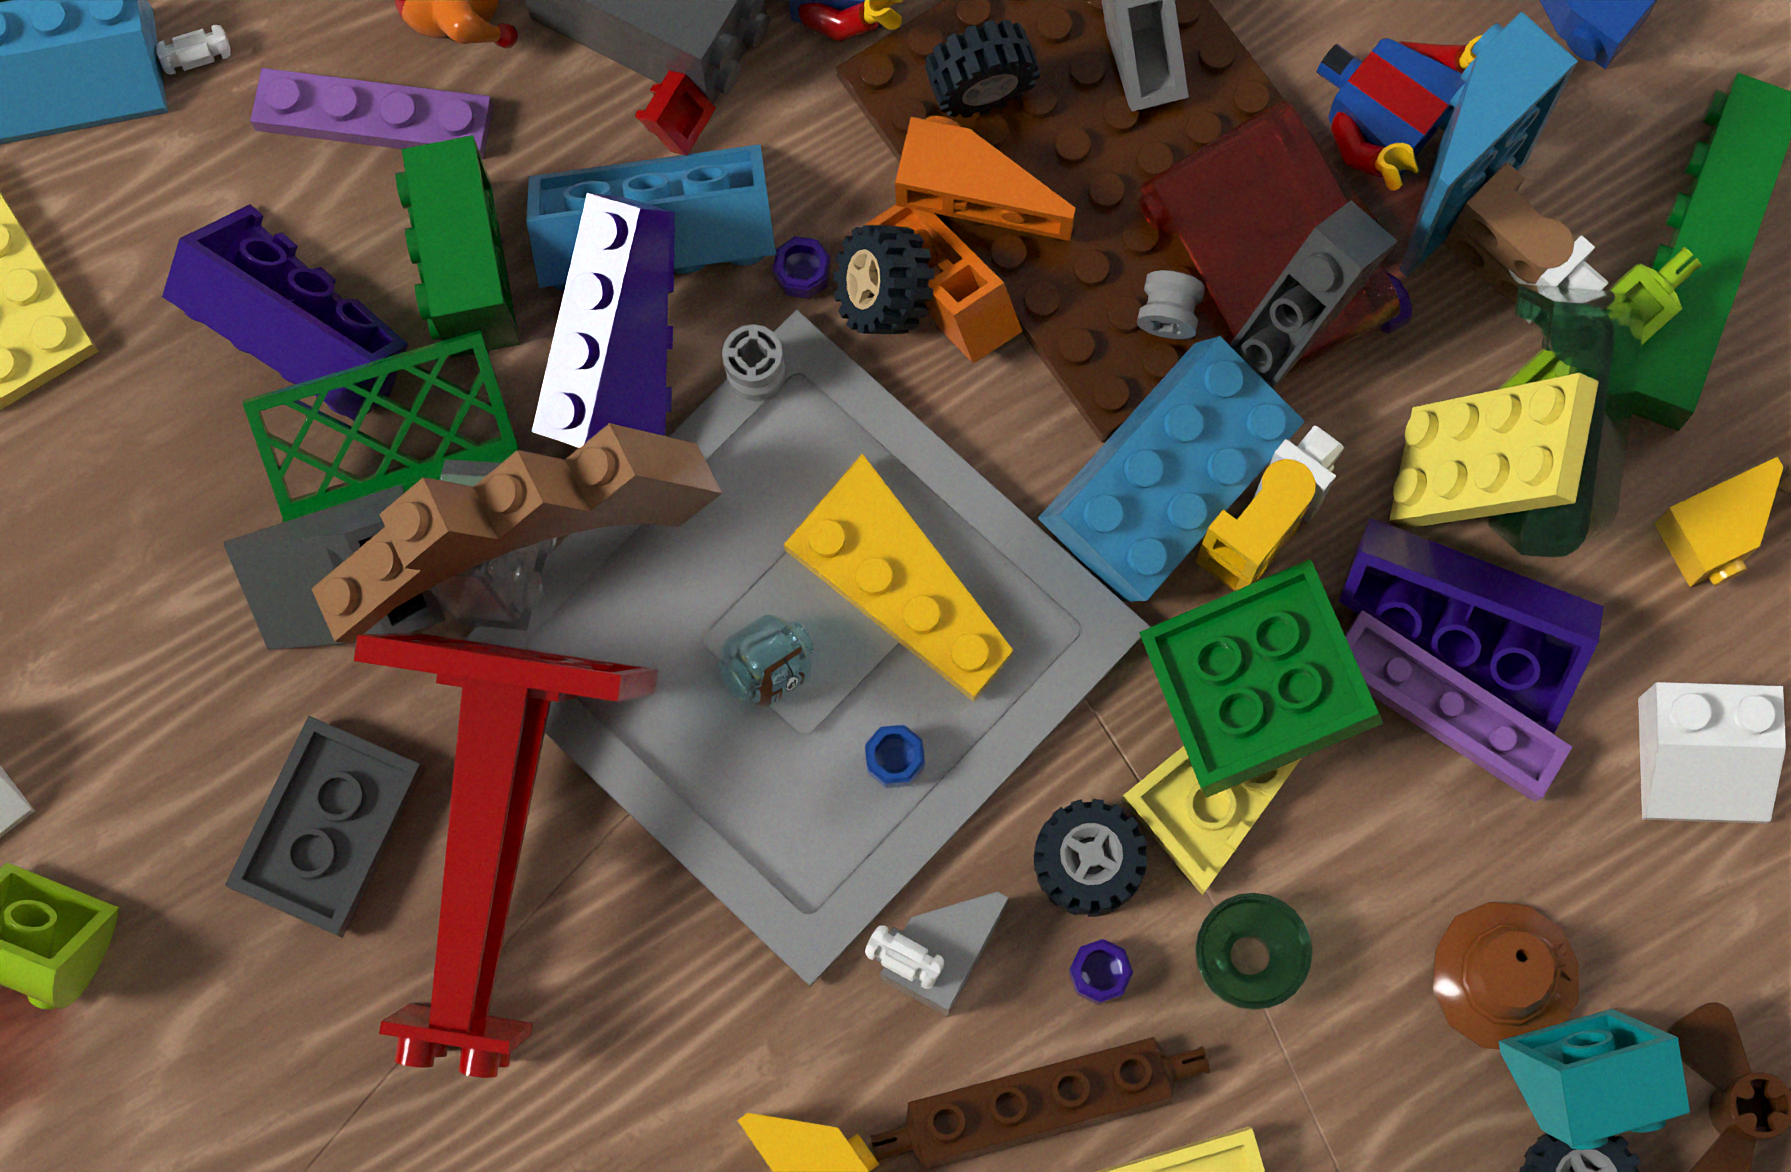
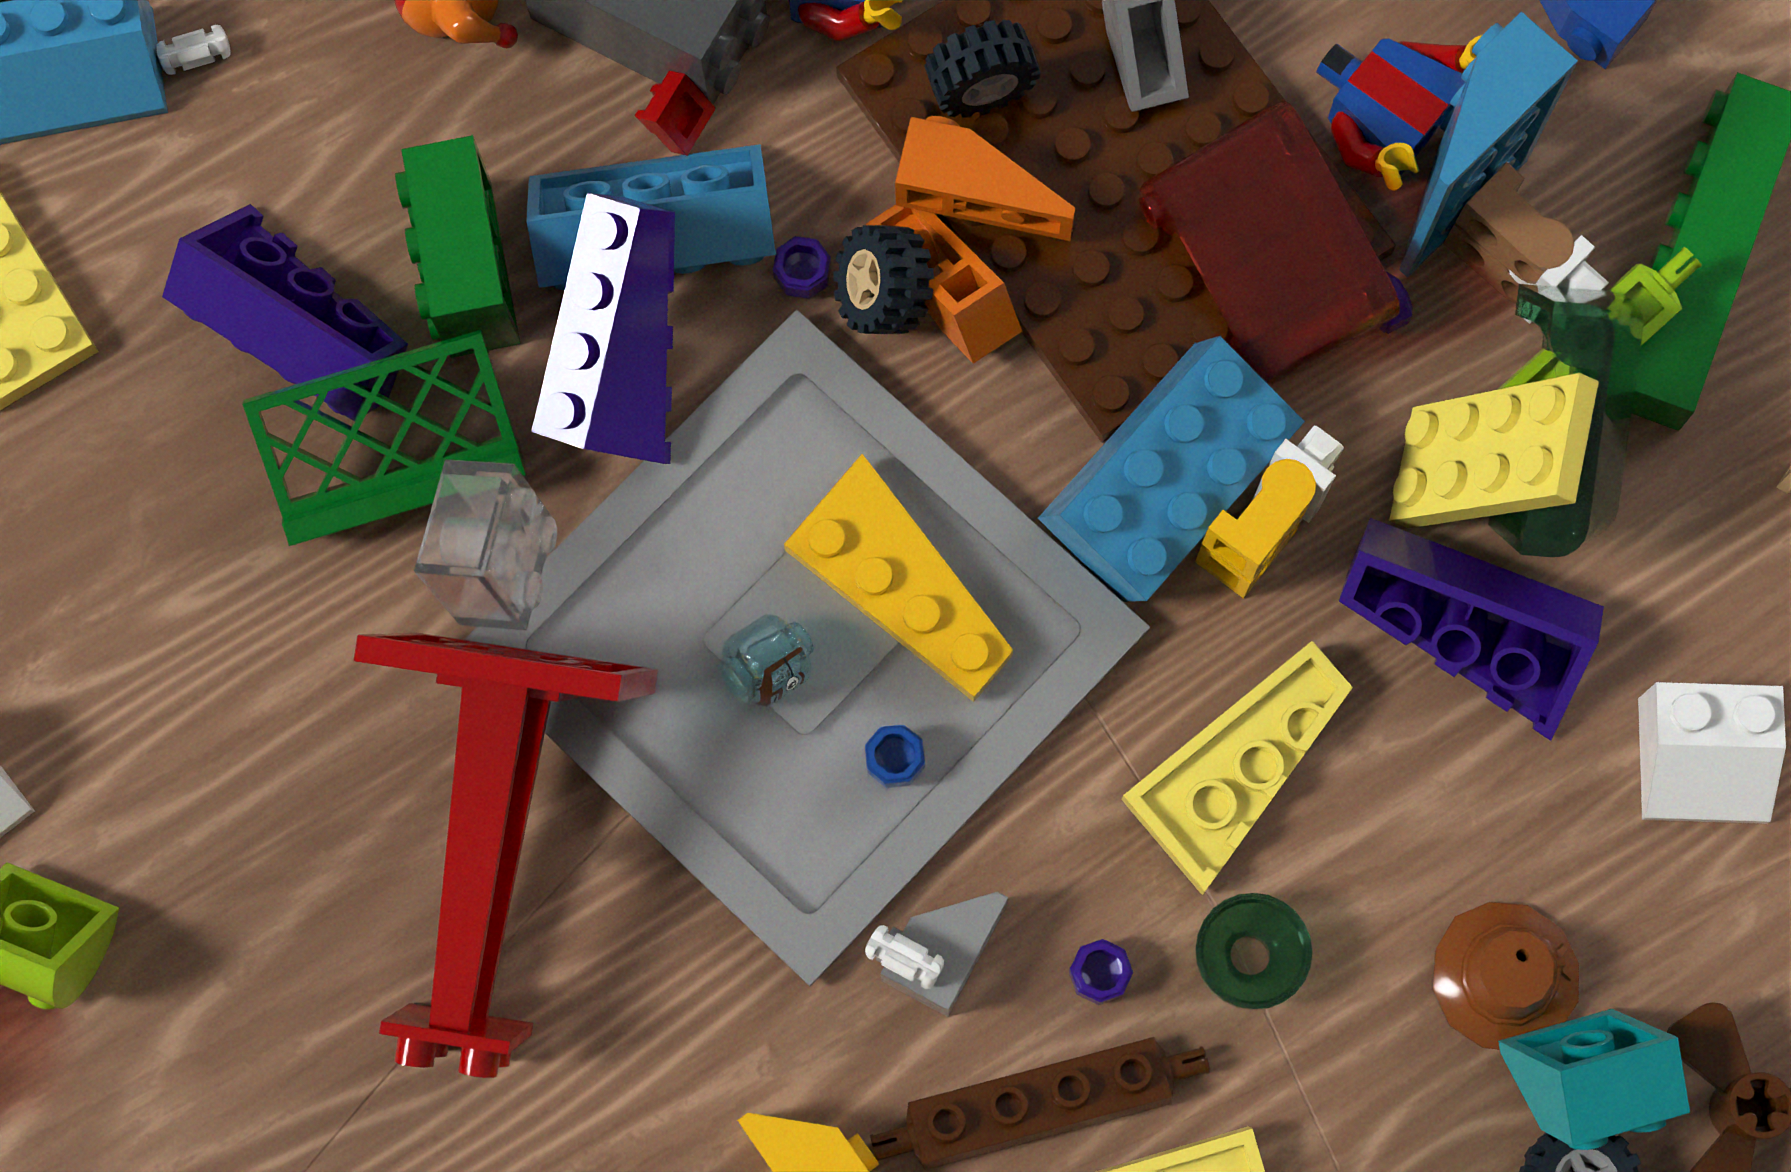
(290, 558): dark grey slope -> none
(325, 826): dark grey plate -> none
(367, 111): medium lavender plate -> none
(527, 499): medium nougat arch -> none
(756, 376): light grey wheel -> none
(1101, 838): black wheel -> none
(1171, 304): light grey wheel -> none
(1259, 678): green plate -> none
(1312, 291): dark grey slope -> none
(1455, 709): medium lavender plate -> none
(1722, 525): yellow slope -> none

